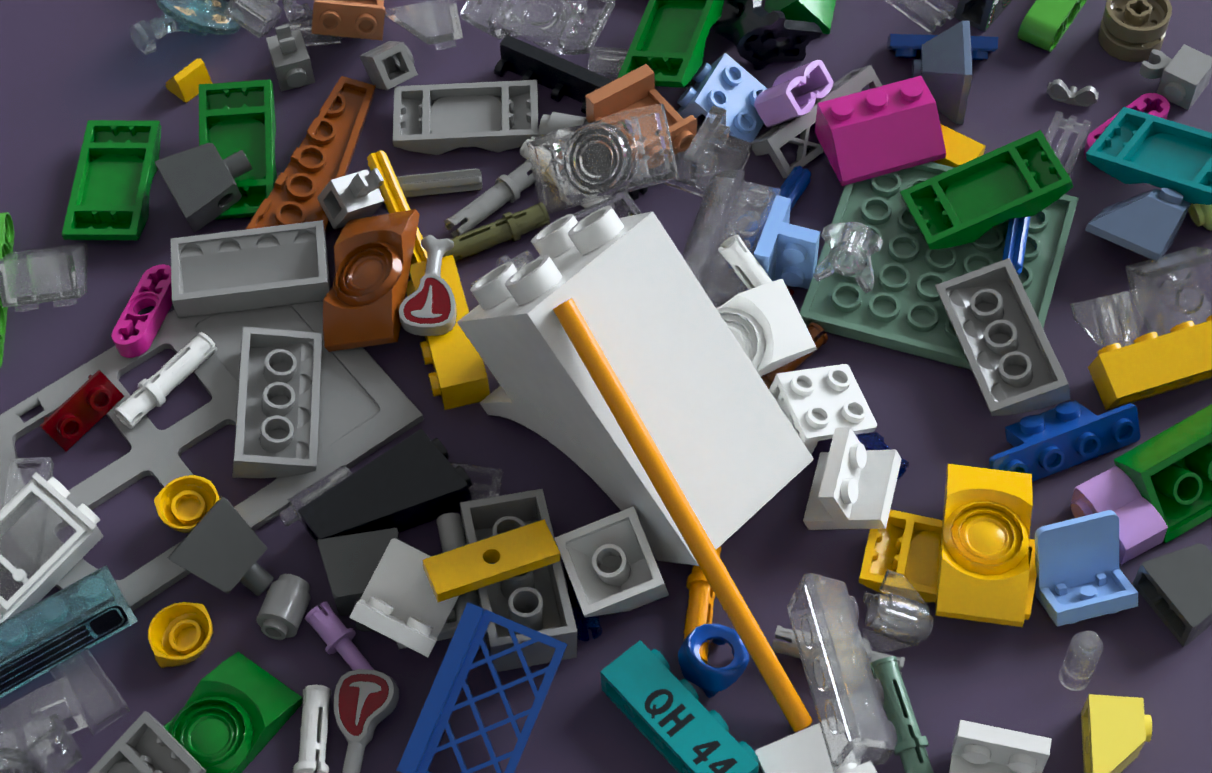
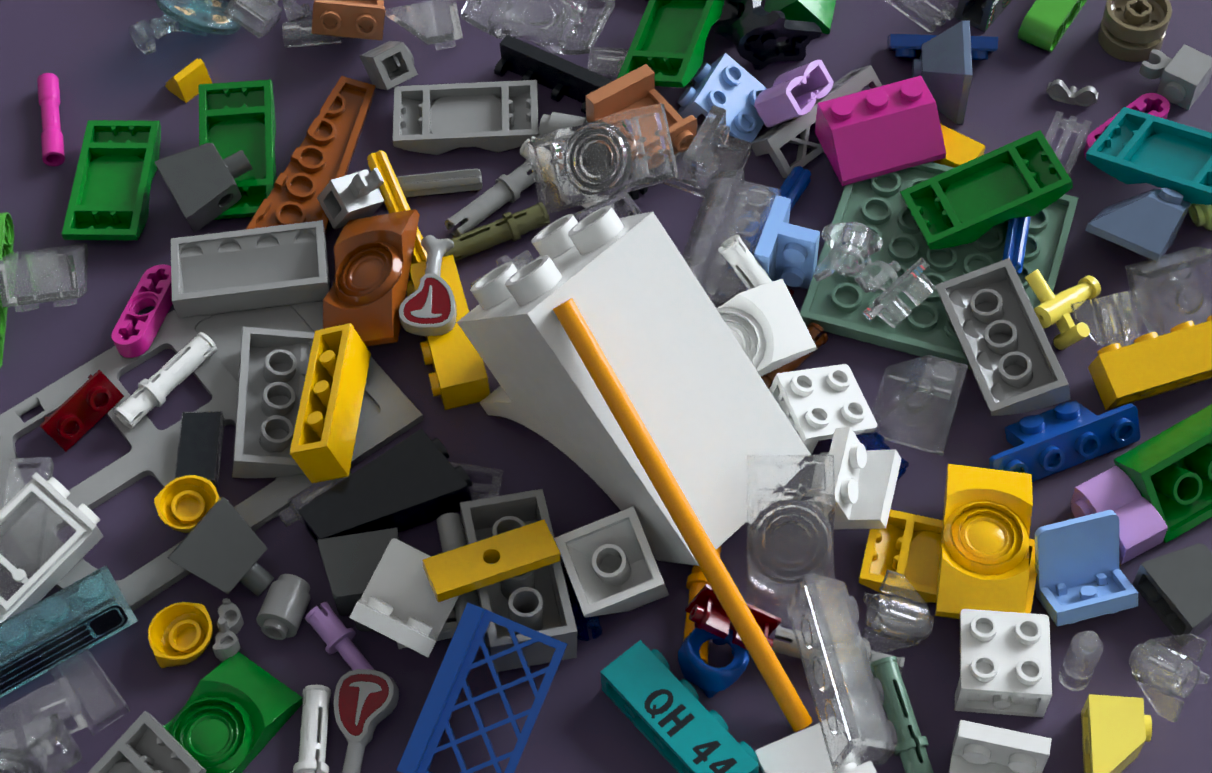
(51, 136): none -> dark pink piece
(200, 445): none -> black tile
(229, 624): none -> light grey piece
(290, 58): light grey brick -> none
(330, 404): none -> yellow brick
(711, 617): none -> dark red hinge
(788, 526): none -> clear slope
(888, 304): none -> clear hips
(919, 402): none -> clear slope
(1004, 663): none -> white bracket
(1058, 307): none -> light yellow piece
(1167, 669): none -> clear brick

